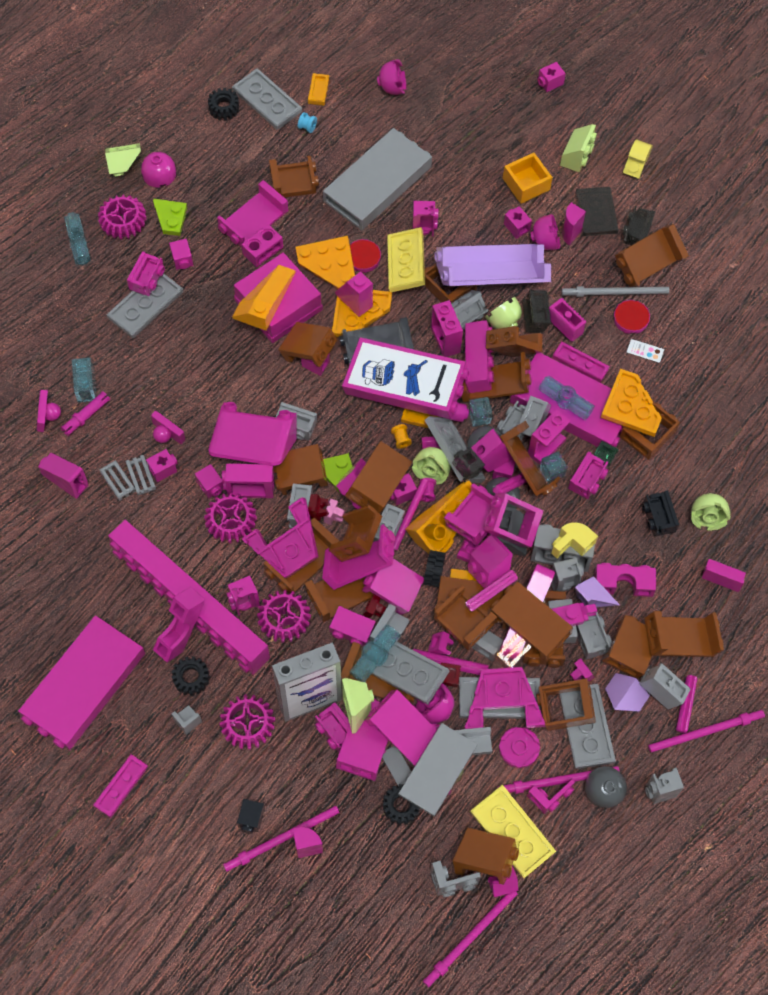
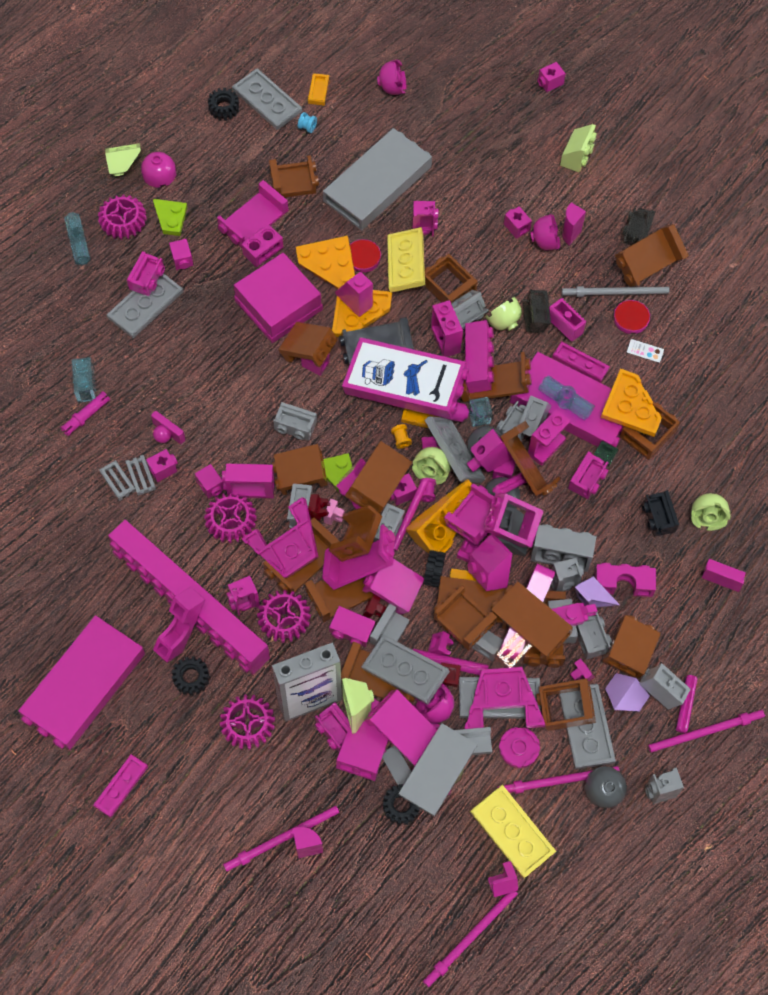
(46, 411): dark pink tile -> none
(64, 474): dark pink slope -> none
(187, 719): light grey panel -> none
(250, 816): black brick -> none
(253, 436): dark pink windscreen -> none
(263, 301): light orange wedge -> none
(375, 653): clear light blue piece -> none
(447, 888): light grey bracket -> none
(468, 464): clear smoke brick -> none
(486, 854): dark orange panel -> none
(491, 590): dark pink axle -> none
(492, 264): lavender panel -> none
(510, 343): dark orange panel -> none
(527, 178): light orange piece -> none
(539, 797): dark pink bracket -> none
(553, 466): clear light blue brick -> none
(575, 535): light yellow brick -> none
(600, 211): clear smoke tile -> none
(637, 157): light yellow brick -> none
(683, 635): dark orange panel -> none

